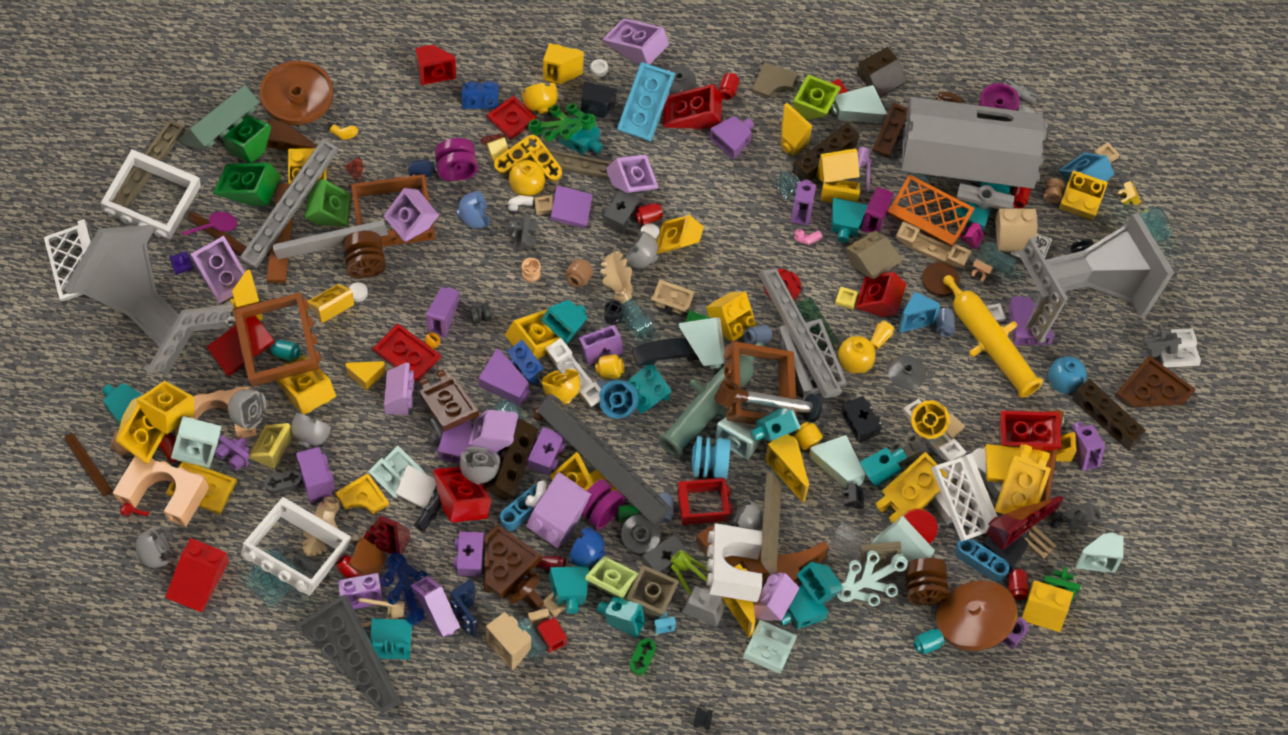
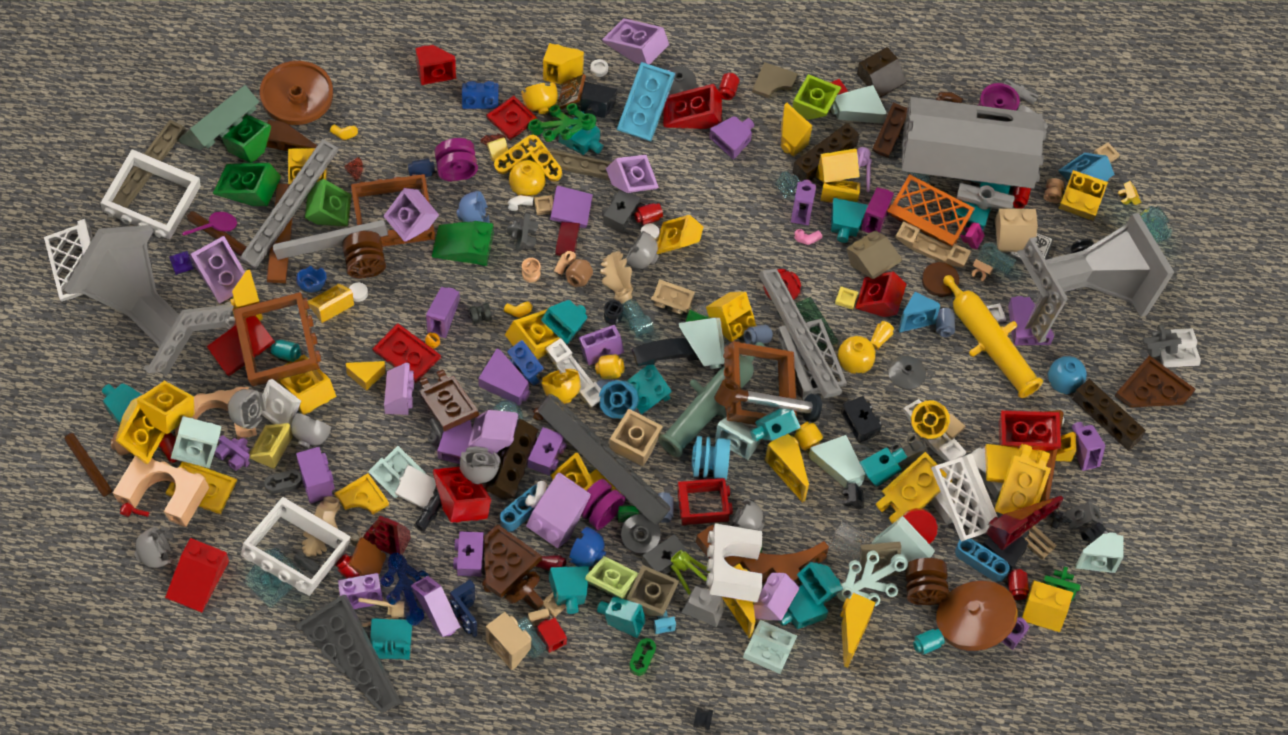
(280, 404): none -> white tile
(309, 275): none -> blue hair
(464, 242): none -> green slope
(518, 311): none -> yellow arm
(565, 260): none -> light nougat arm
(567, 237): none -> dark red slope
(571, 91): none -> piece
(635, 437): none -> tan slope
(771, 519): dark tan tile -> none
(855, 619): none -> yellow slope
(1093, 533): none -> black wheel

